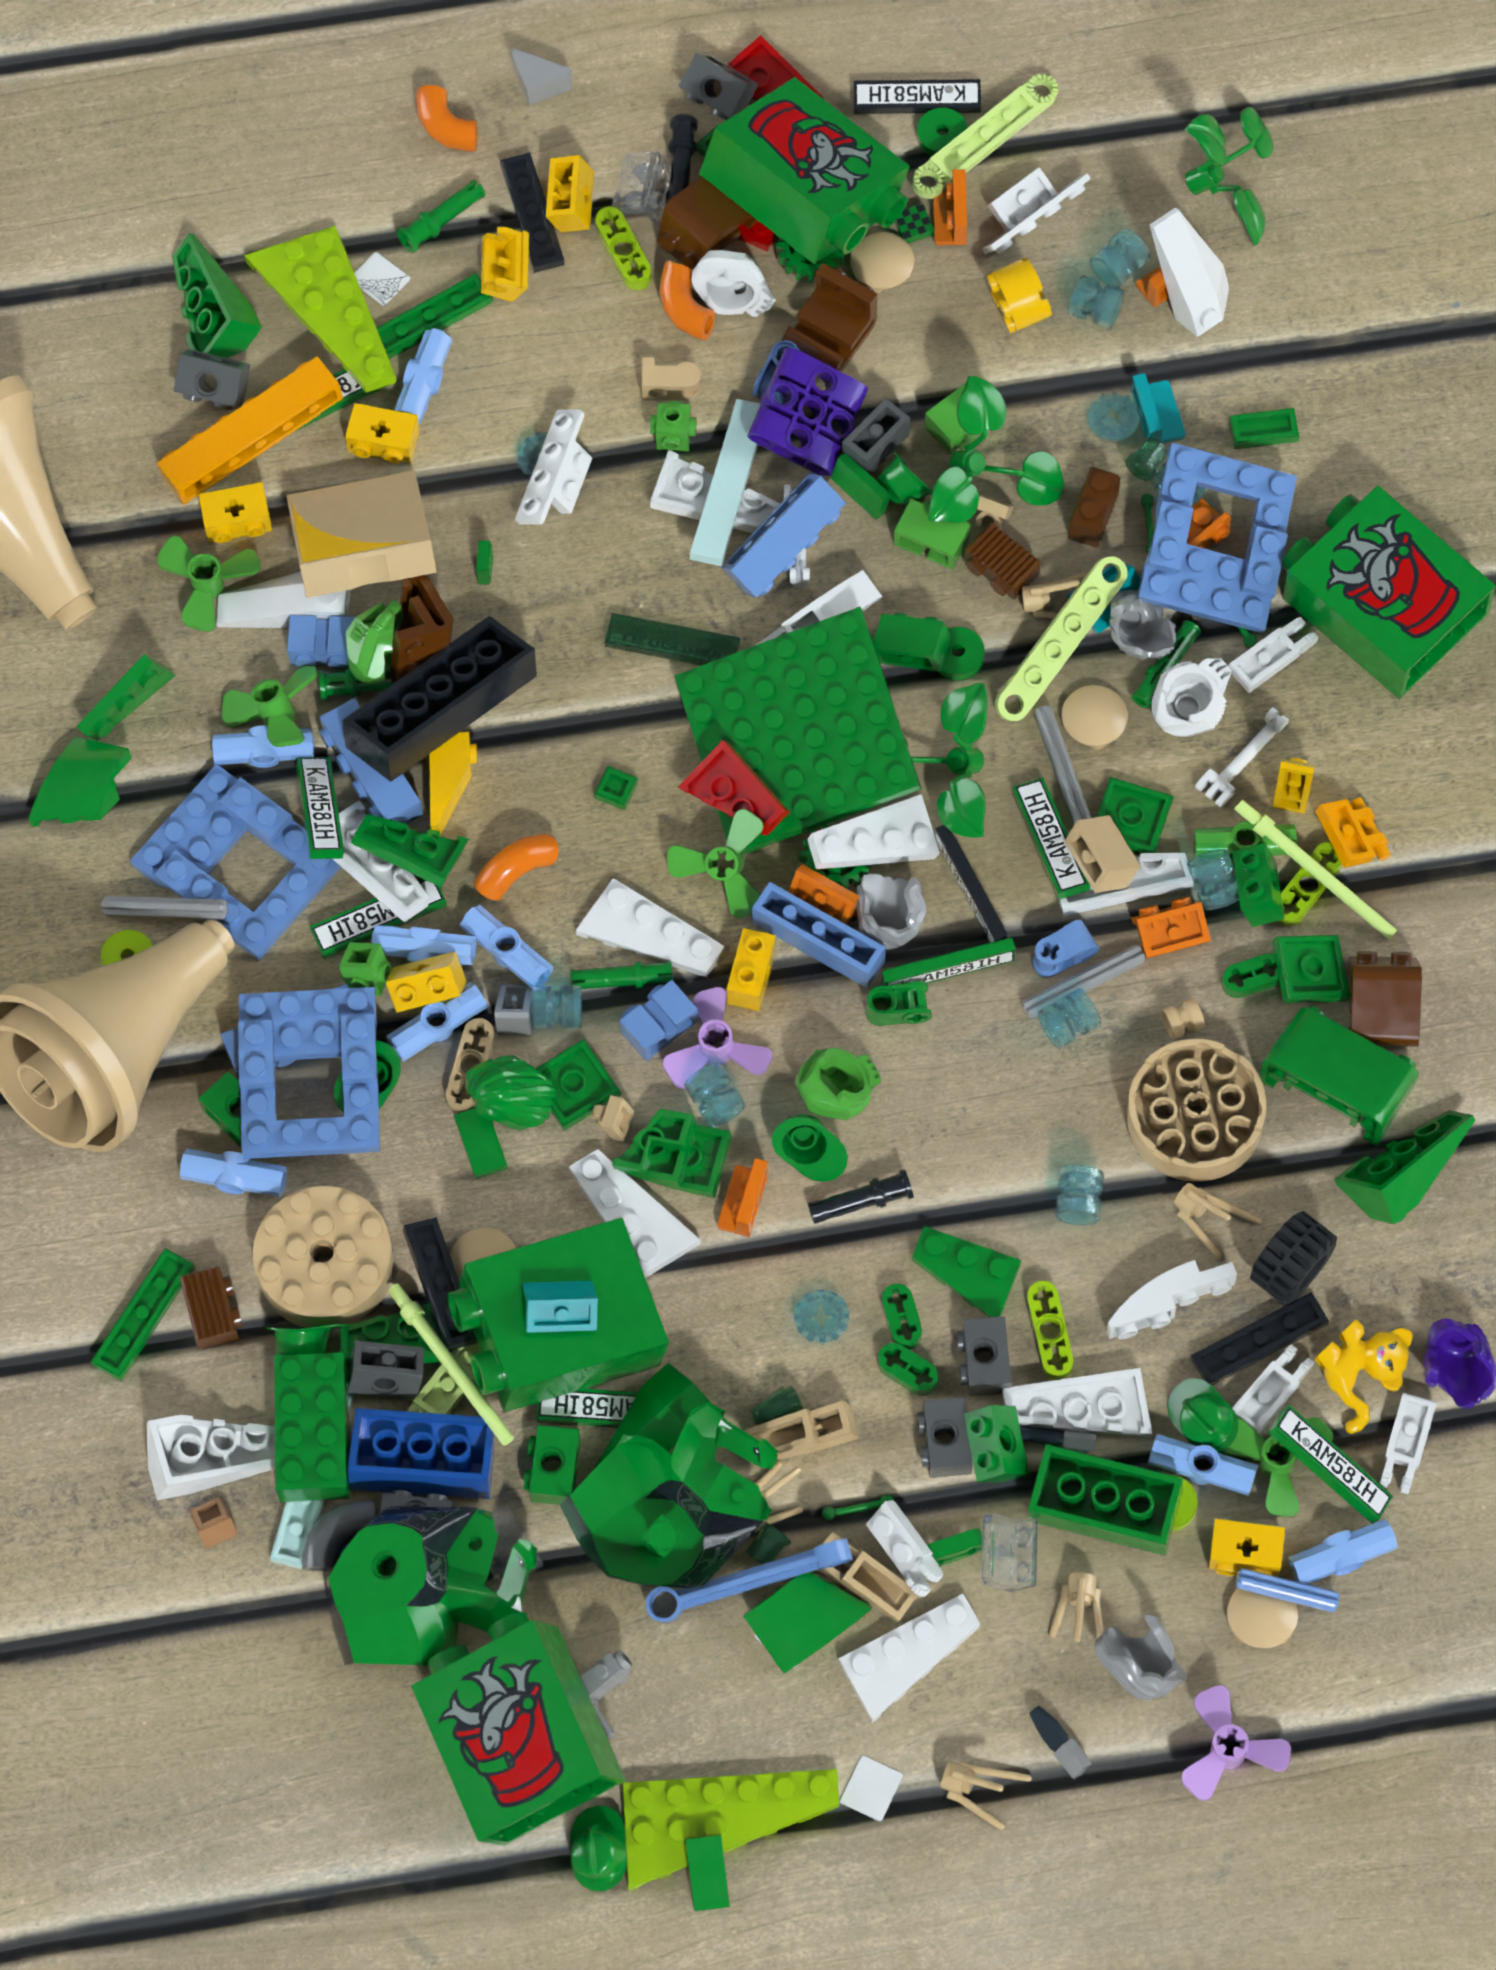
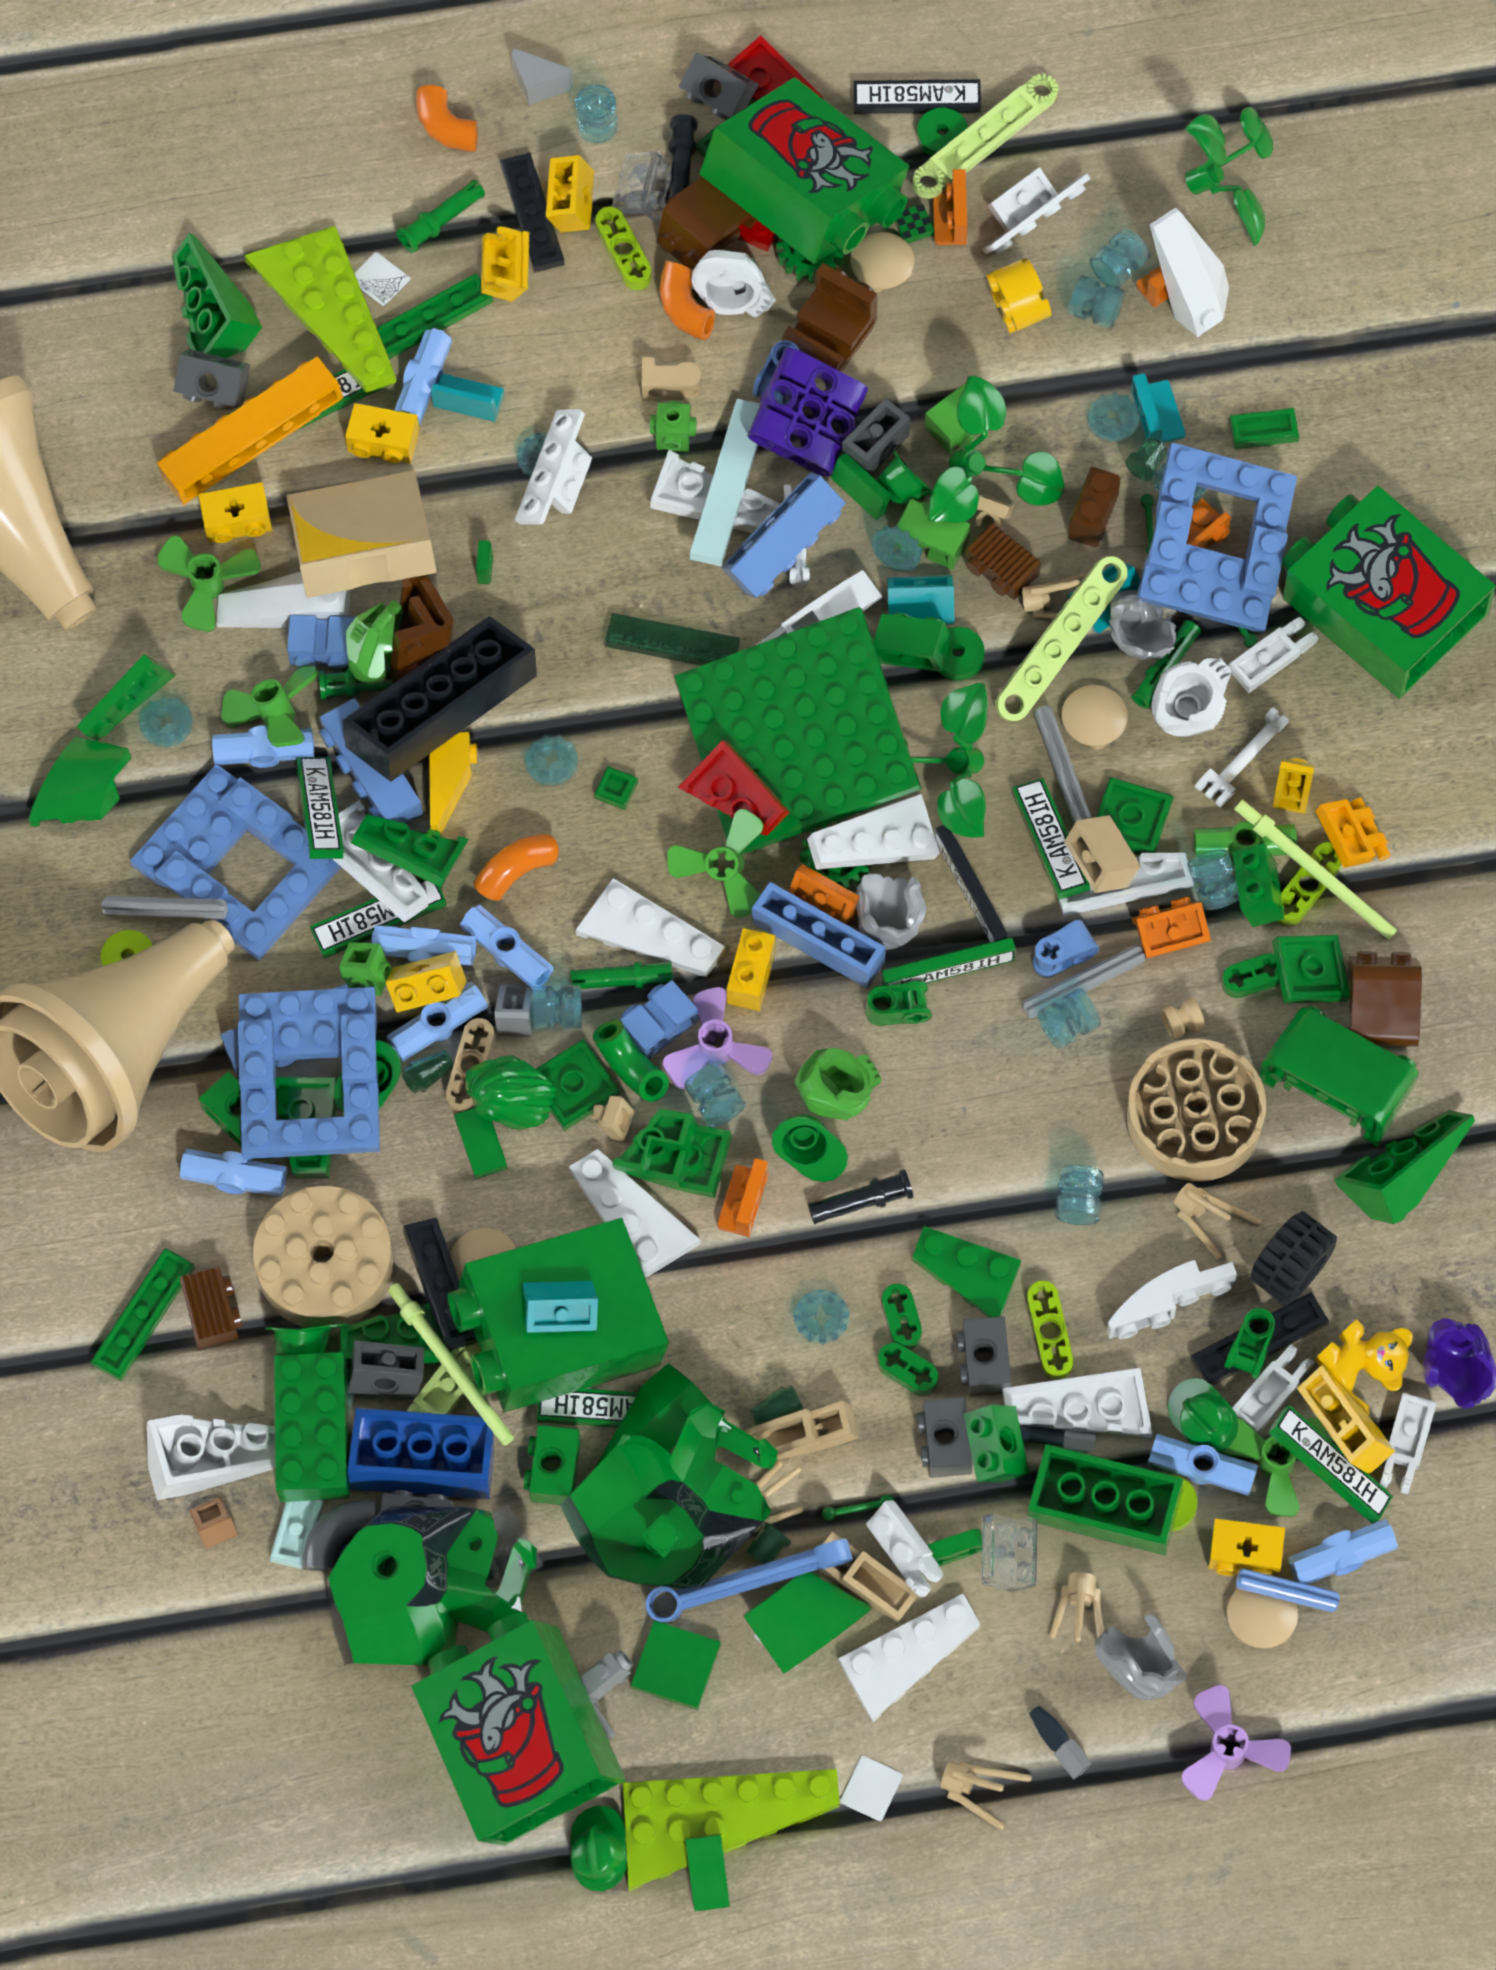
(172, 733): none -> clear light blue gear
(305, 1100): none -> green wing
(426, 1071): none -> clear green cone
(467, 397): none -> teal panel
(559, 771): none -> clear light blue gear
(596, 113): none -> clear light blue wheel
(629, 1061): none -> green cylinder
(676, 1665): none -> green tile
(902, 560): none -> clear light blue gear
(922, 597): none -> teal panel
(1249, 1348): none -> green piece
(1345, 1421): none -> yellow slope

